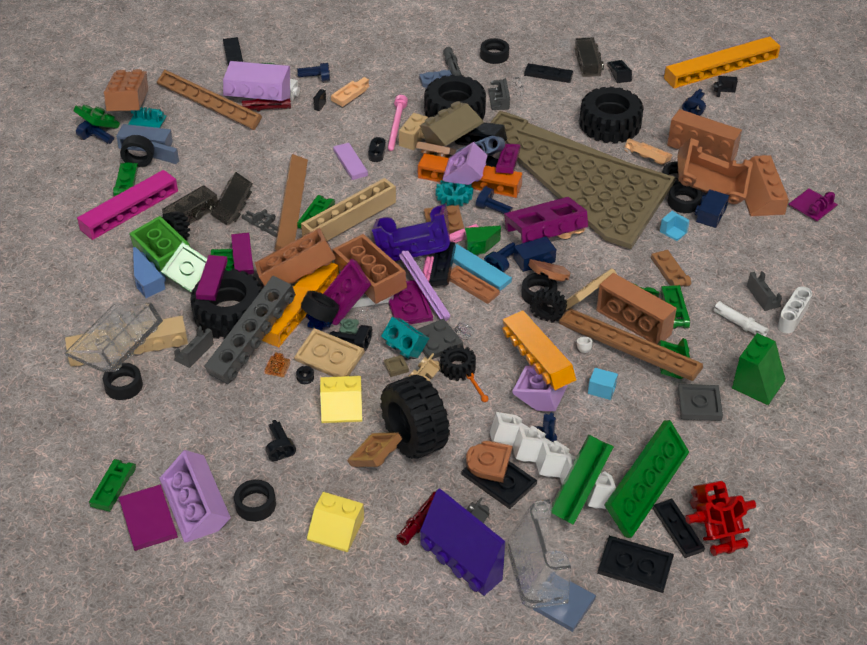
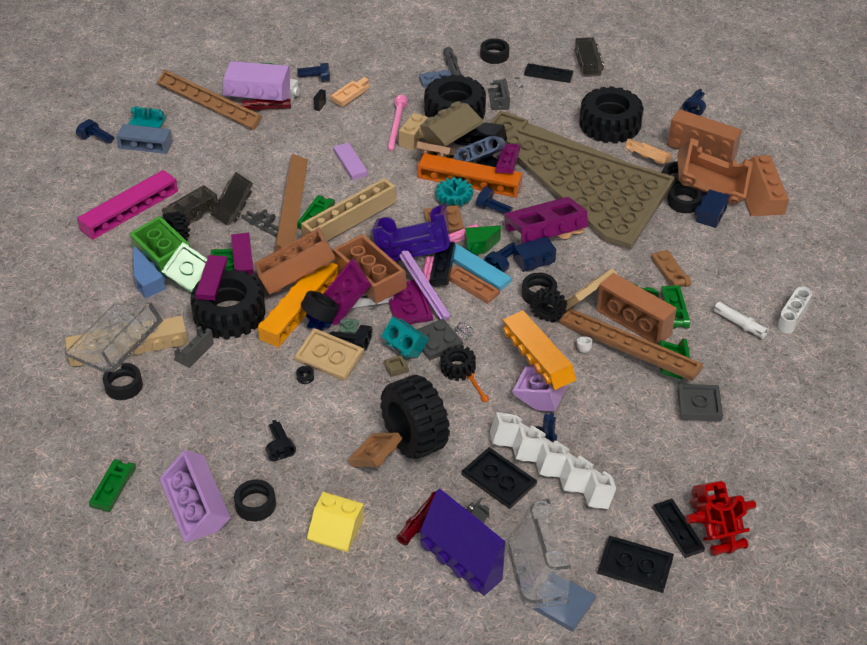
(96, 116): green plate -> none
(125, 178): green plate -> none
(126, 90): nougat brick -> none
(139, 141): black tyre -> none
(148, 517): magenta tile -> none
(165, 153): sand blue tile -> none
(232, 50): black tile -> none
(240, 334): dark grey brick -> none
(277, 365): clear orange tile -> none
(341, 399): light yellow slope -> none
(380, 150): black beam -> none
(427, 367): tan hinge -> none
(466, 165): lavender slope -> none
(489, 460): nougat tile -> none
(553, 271): nougat tile -> none
(581, 479): green fence -> none
(602, 383): medium azure panel -> none
(622, 73): black slope -> none
(647, 479): green plate -> none
(674, 225): medium azure panel -> none
(721, 62): light orange brick -> none
(725, 84): black bracket -> none
(759, 370): green slope -> none
(762, 292): dark grey hinge -> none
(814, 204): magenta hinge -> none

